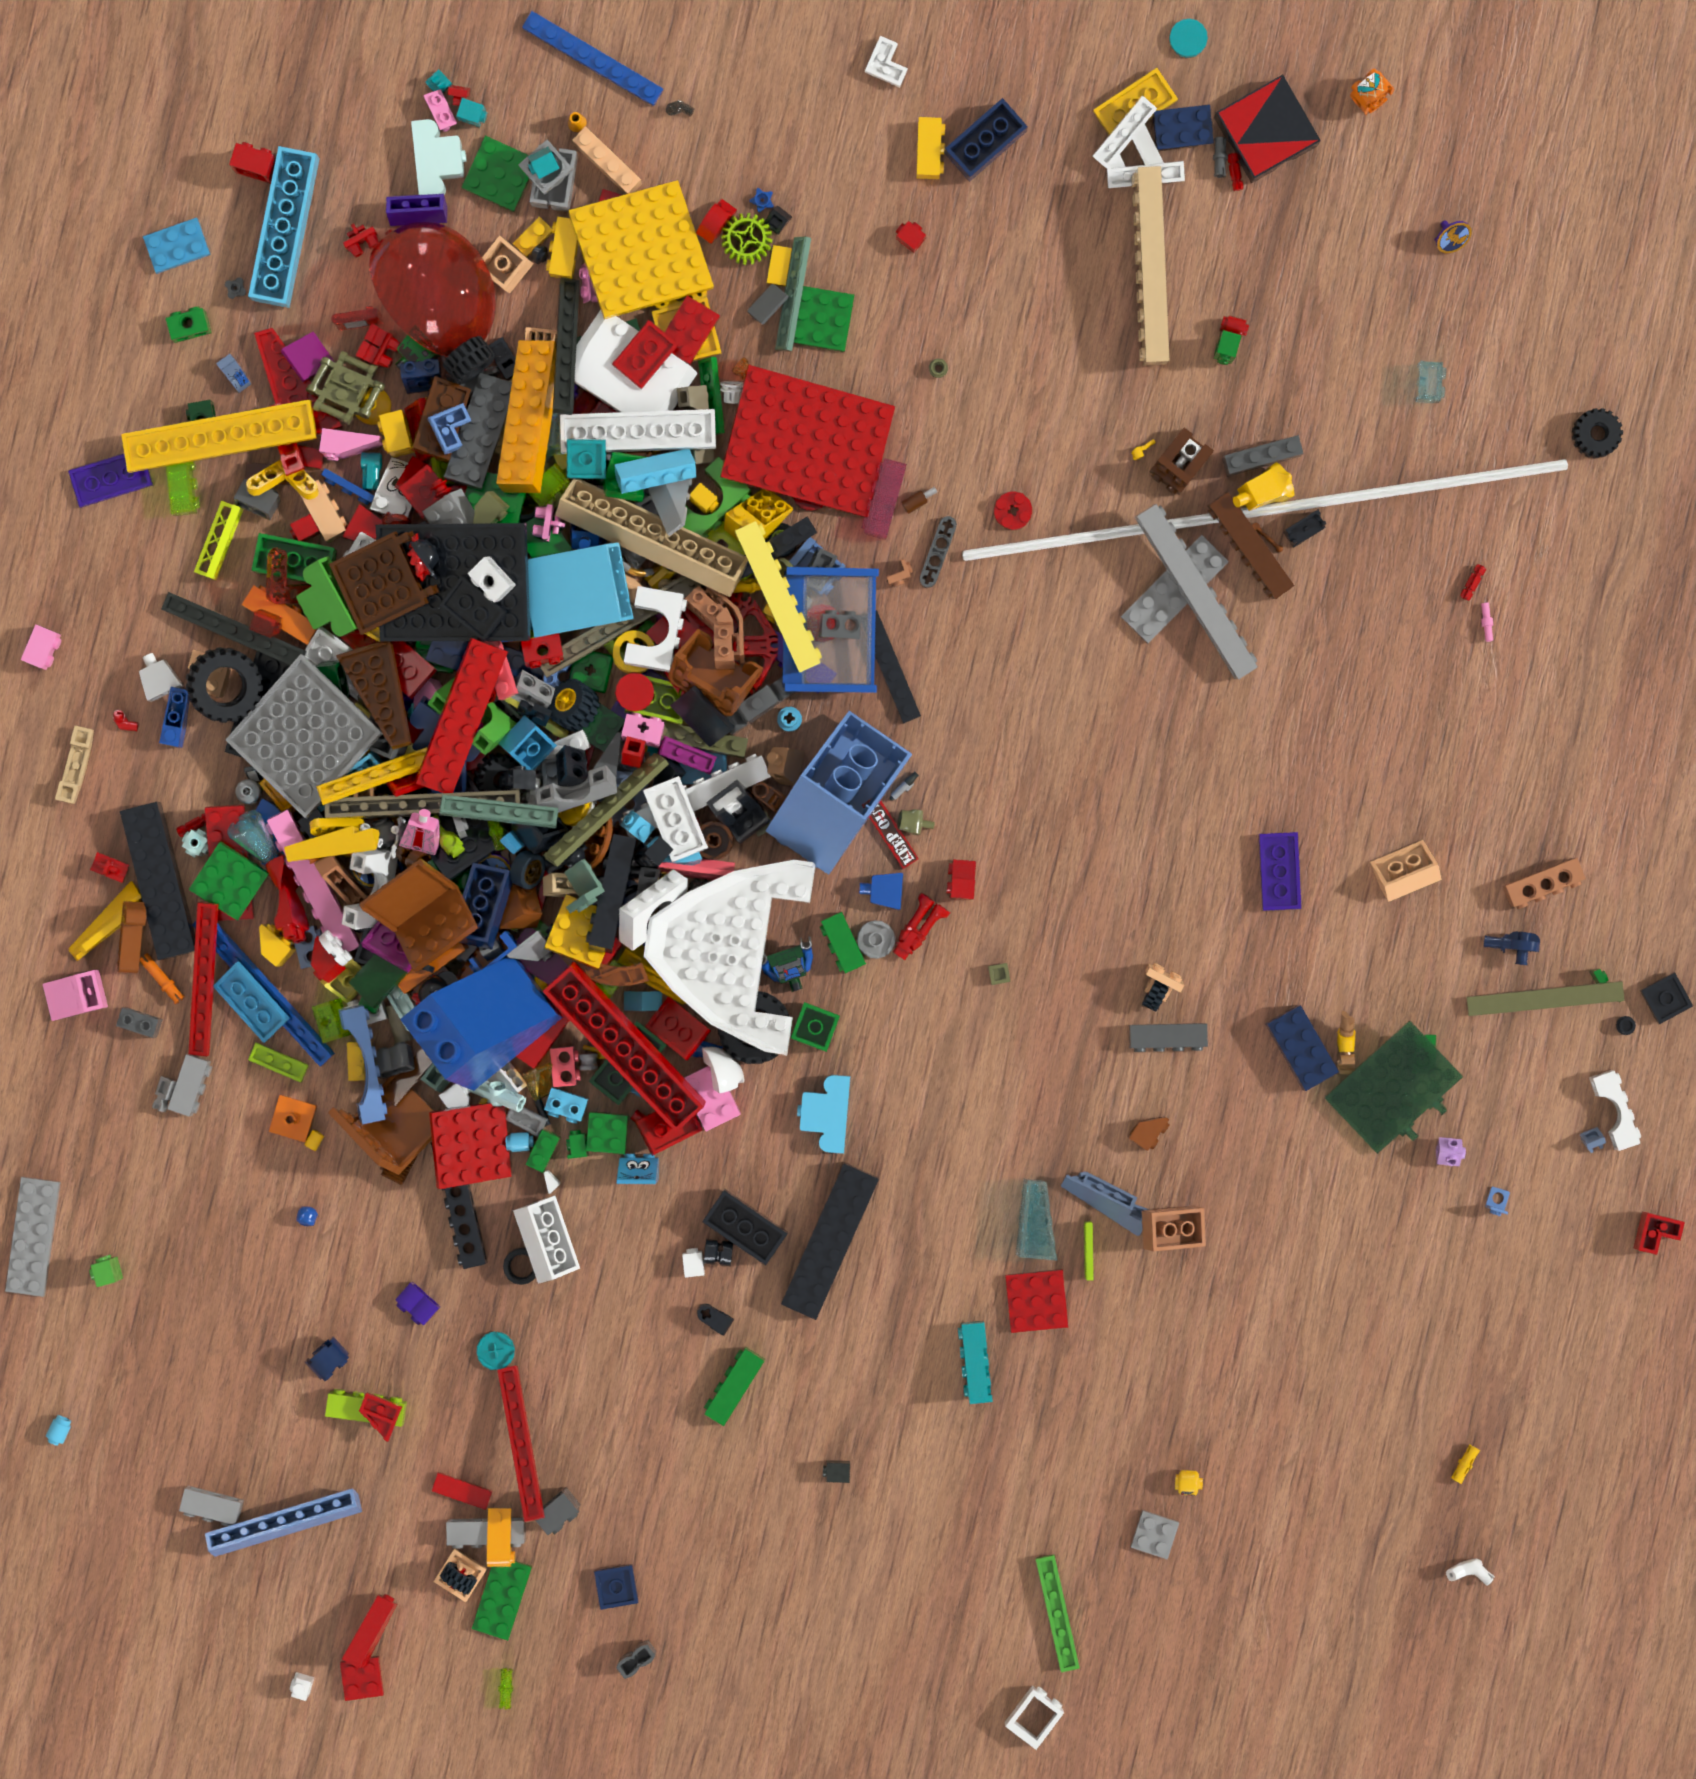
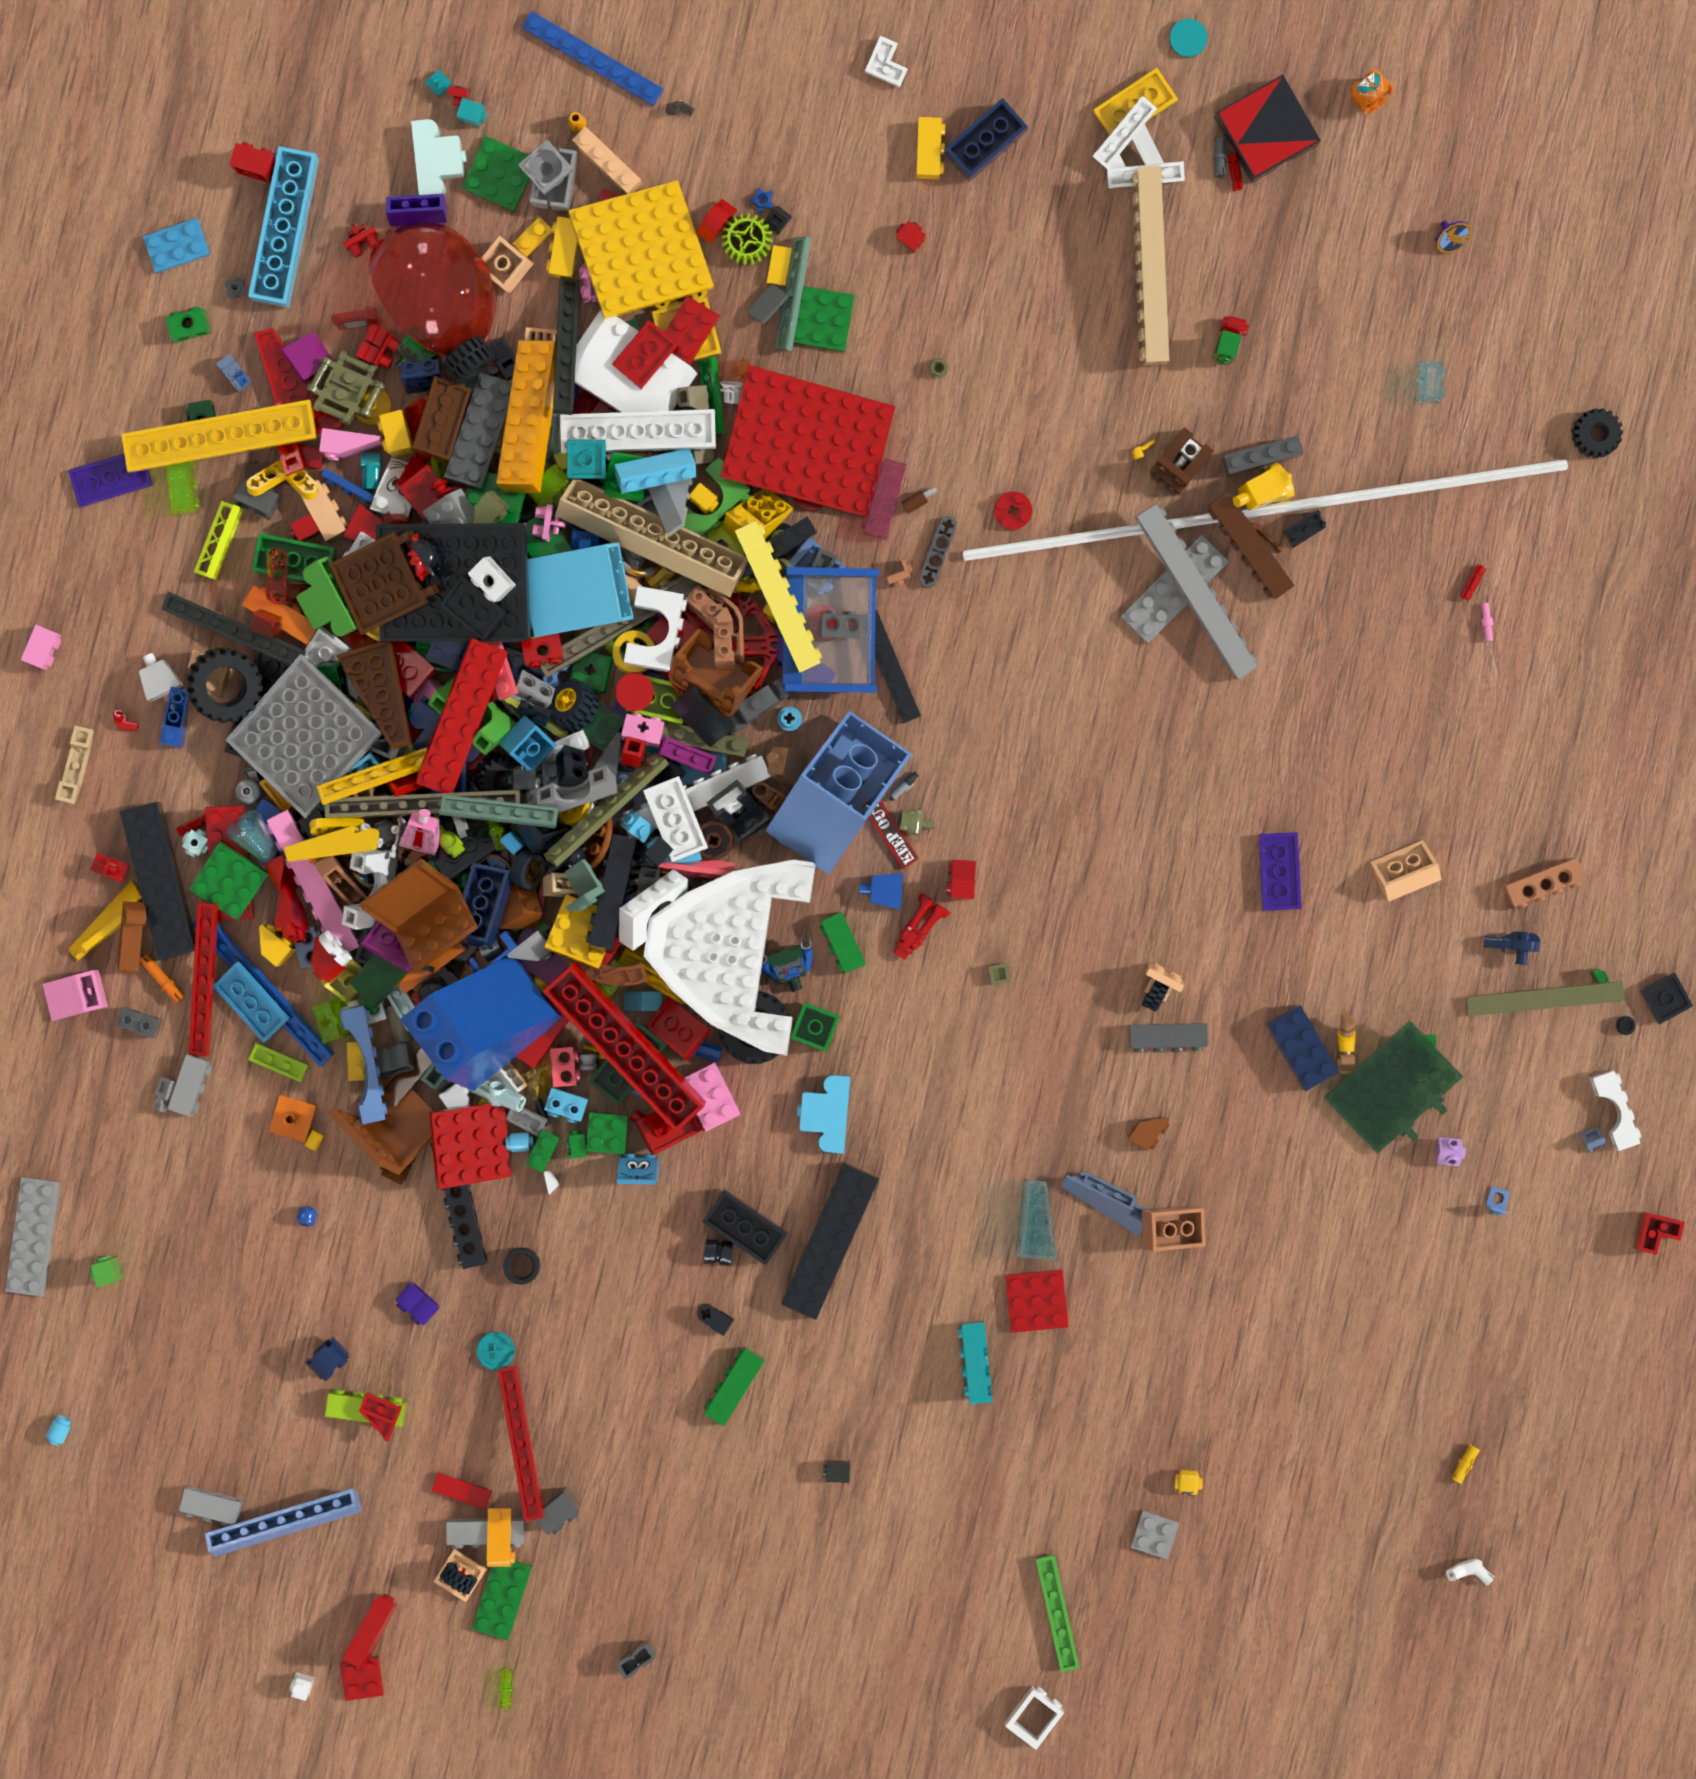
(440, 110): bright pink hinge -> none
(445, 424): medium blue brick -> none
(539, 254): black plate -> none
(542, 163): teal brick -> none
(546, 1239): white brick -> none
(616, 1586): dark blue plate -> none
(693, 1263): white brick -> none
(725, 1069): white brick -> none
(876, 939): light grey tile -> none
(1088, 1250): lime tile -> none
(1183, 127): dark blue plate -> none

